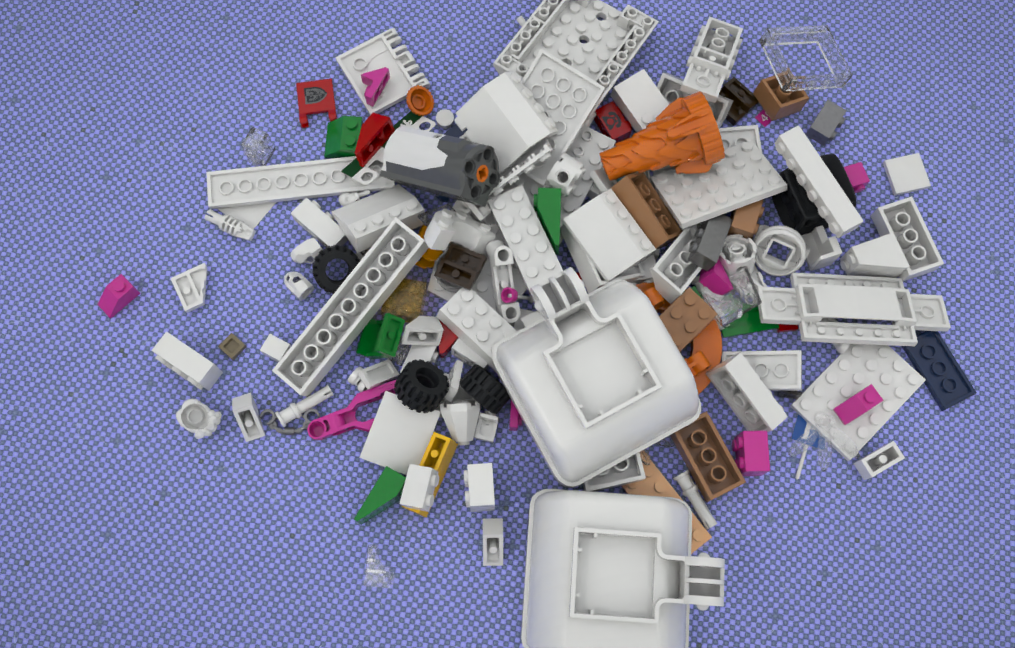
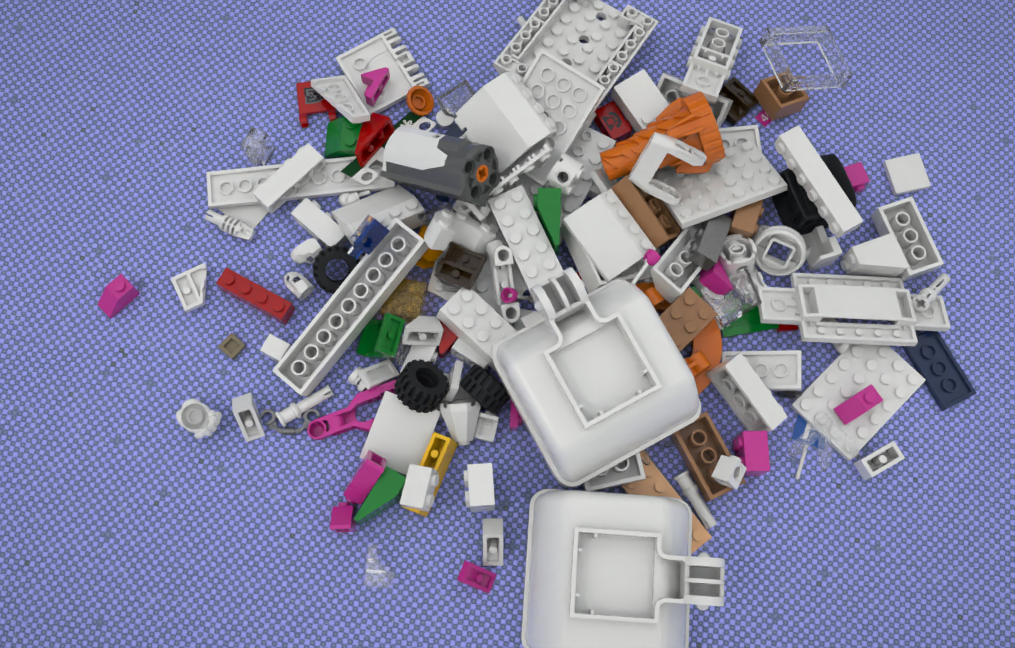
(186, 362): white brick -> none
(255, 296): none -> red brick
(289, 178): none -> white brick
(343, 97): none -> white wing
(343, 518): none -> dark pink slope
(364, 478): none -> dark pink slope
(369, 229): none -> clear blue torso
(455, 98): none -> clear slope
(476, 577): none -> dark pink slope
(650, 258): none -> dark pink hinge
(652, 157): none -> white connector
(729, 471): none -> white brick
(826, 122): flat silver brick -> none
(942, 280): none -> white pin

